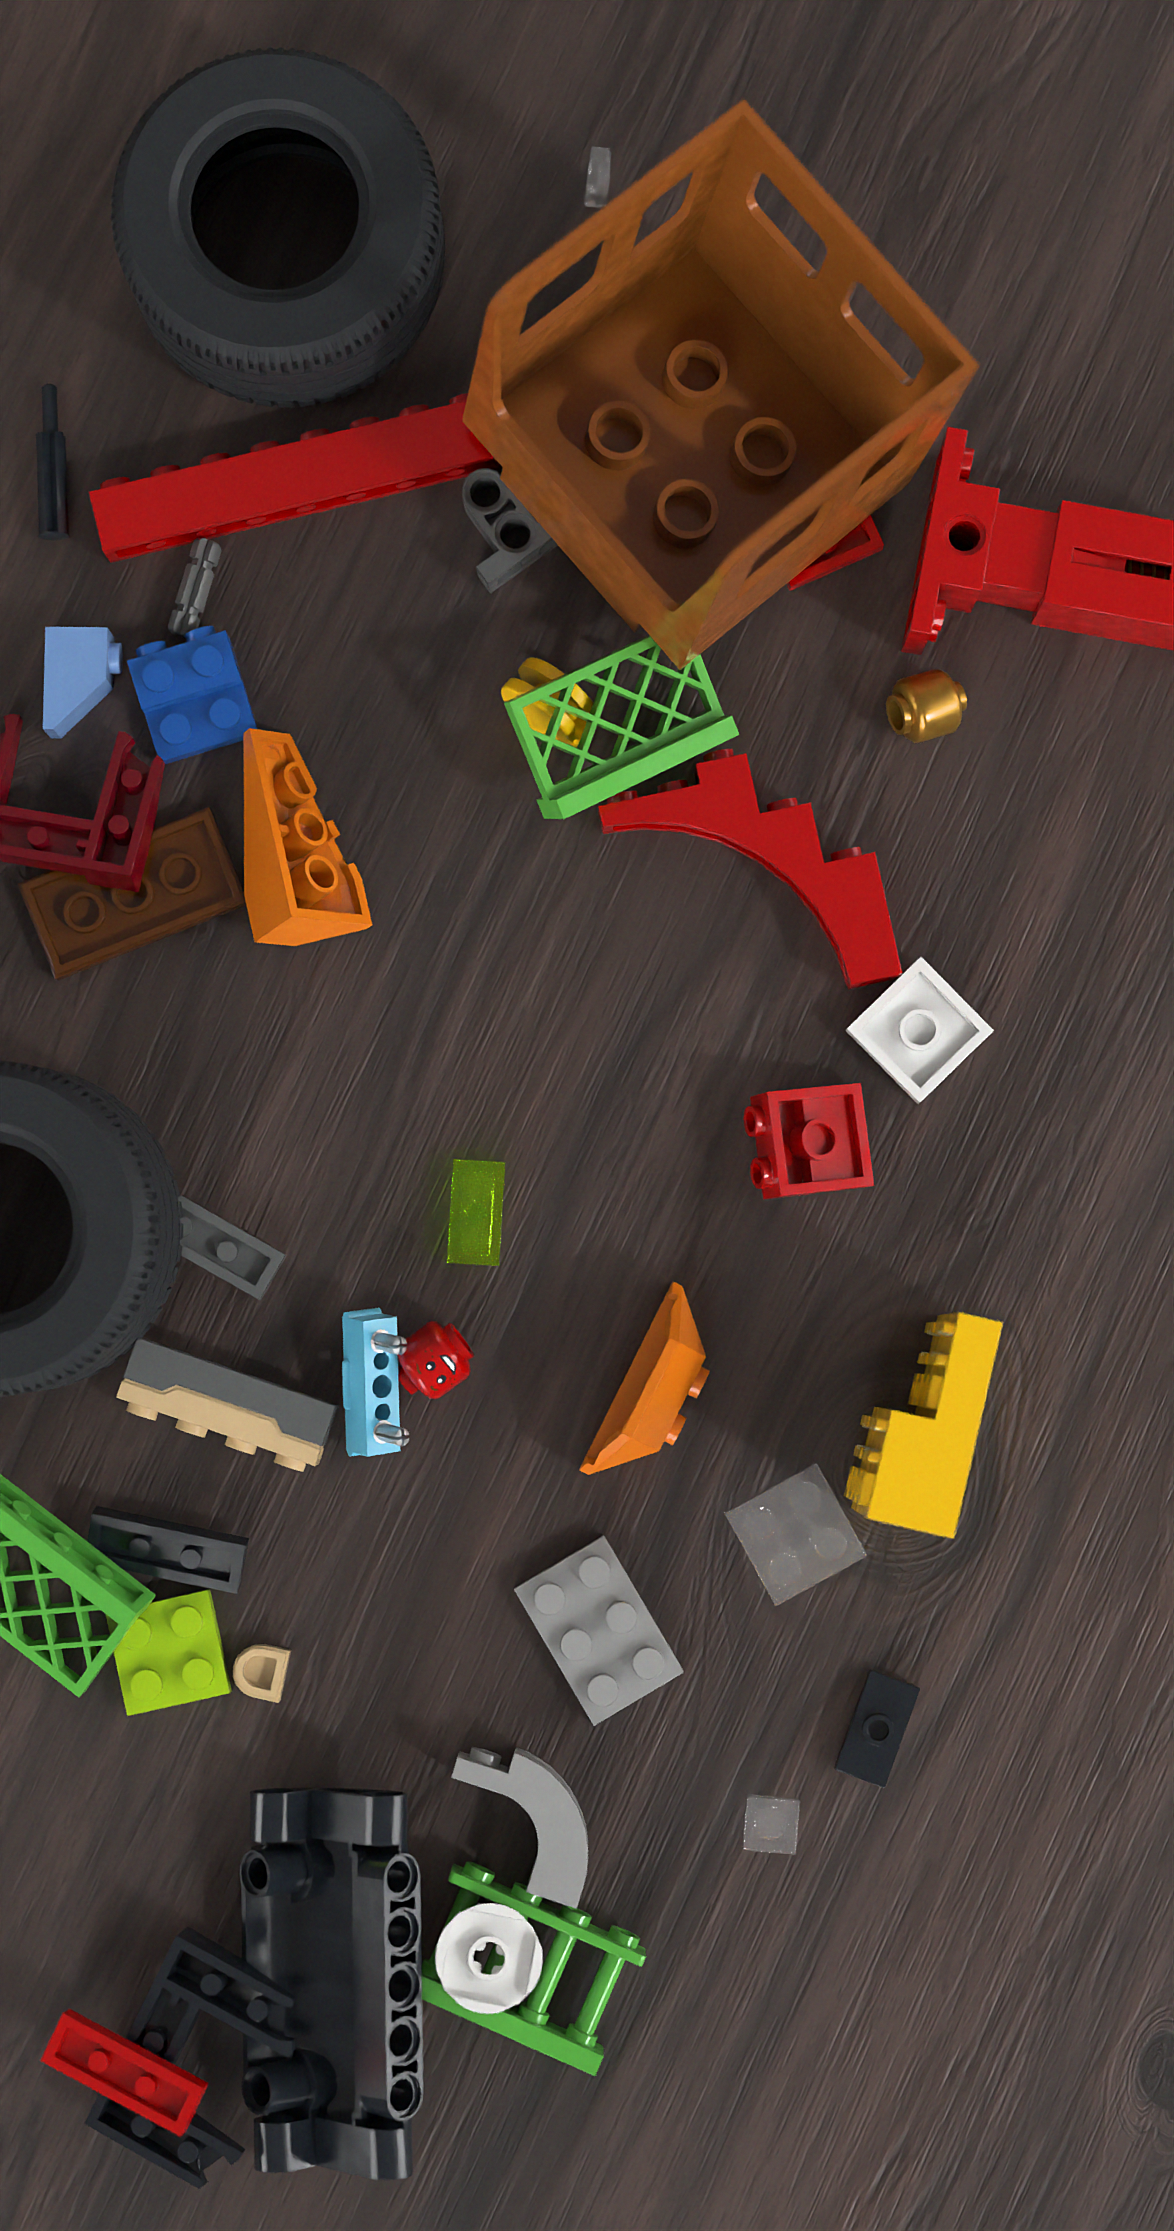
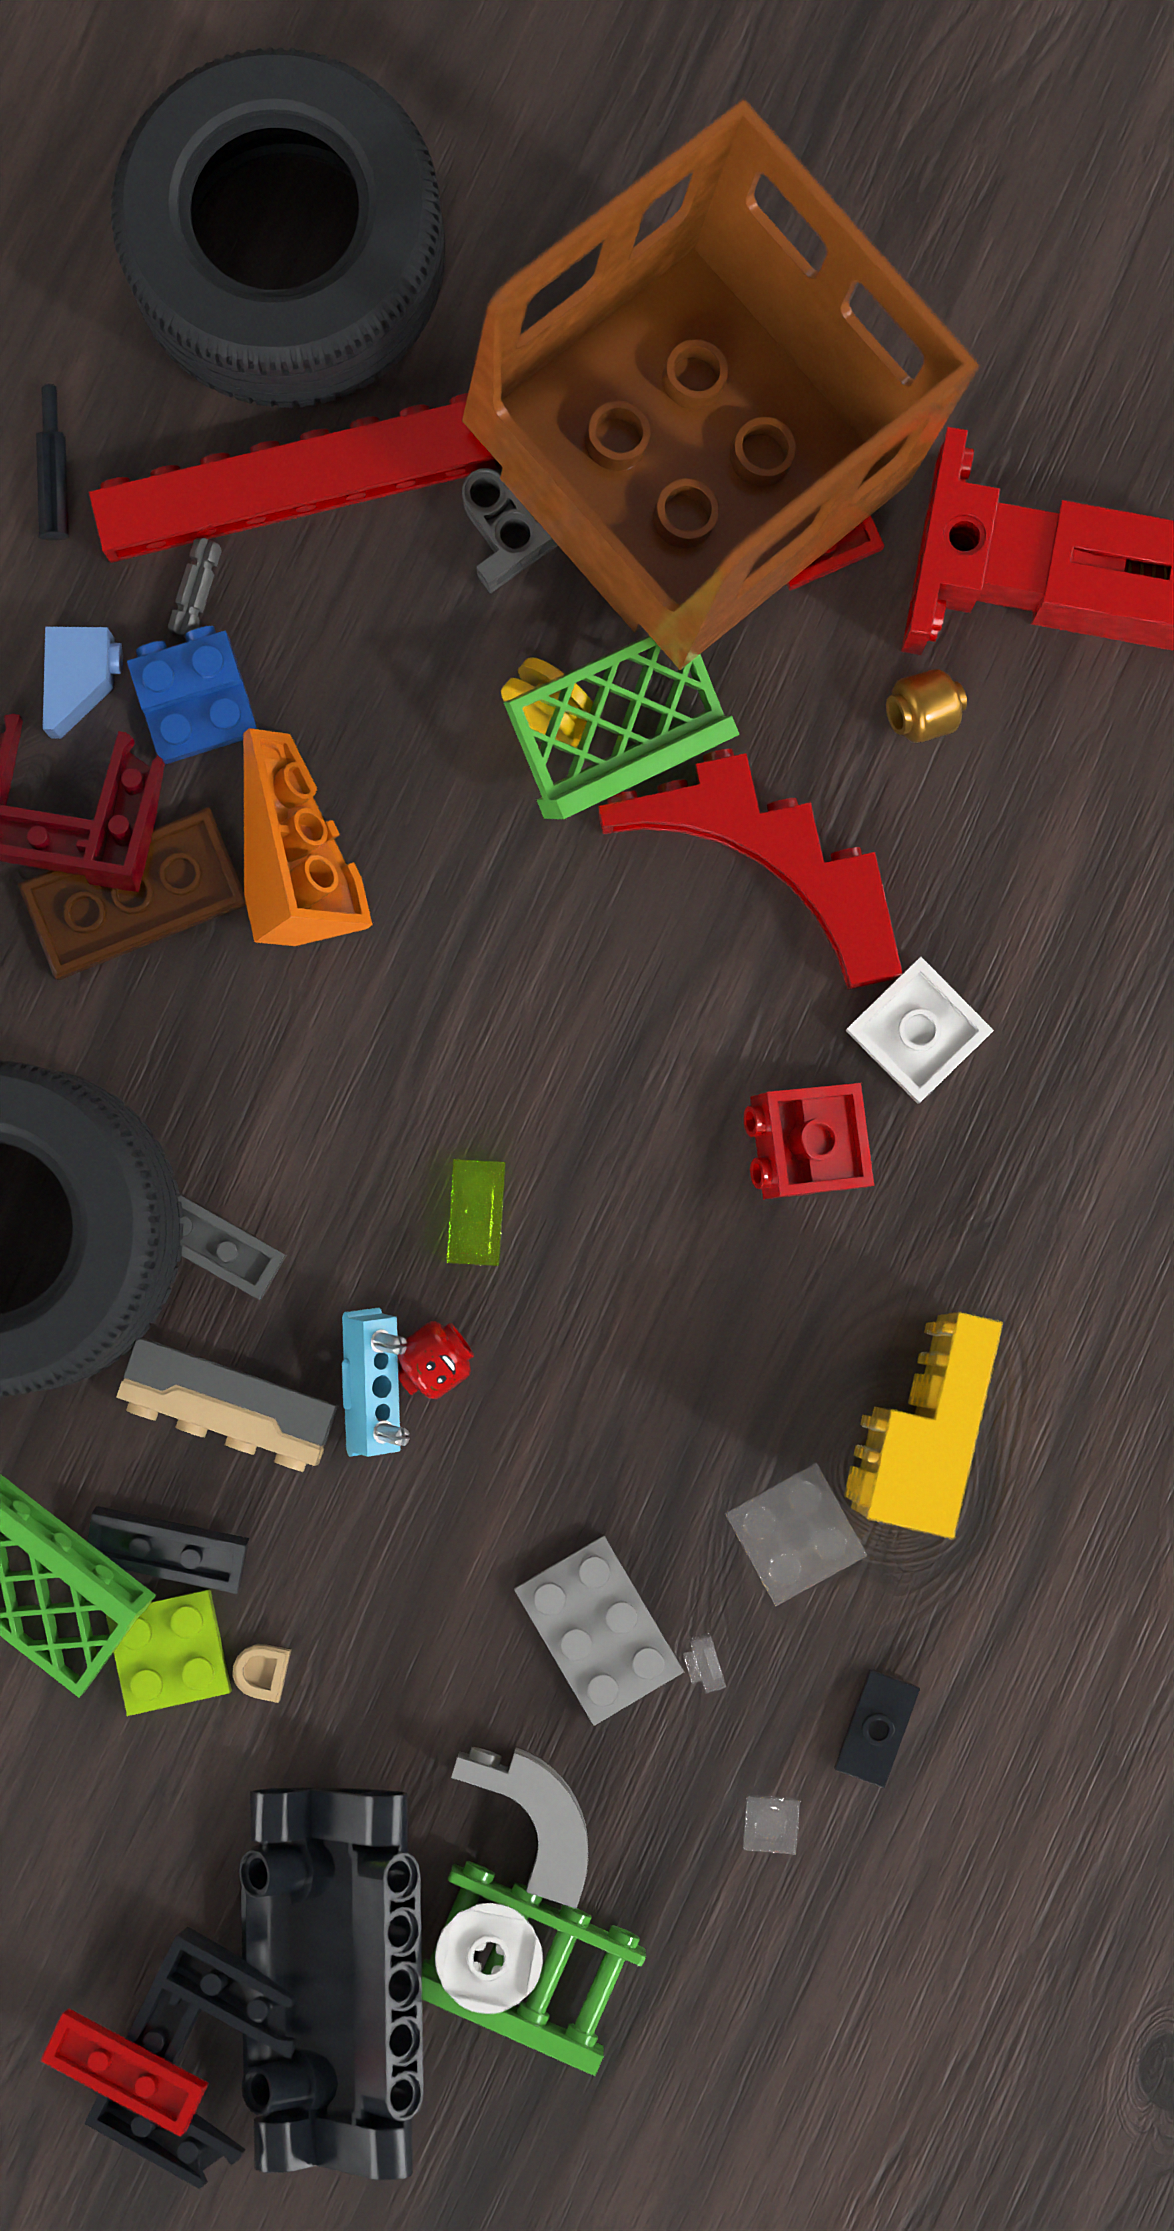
(598, 177): clear tile -> none
(653, 1389): orange wedge -> none
(704, 1664): none -> clear plate

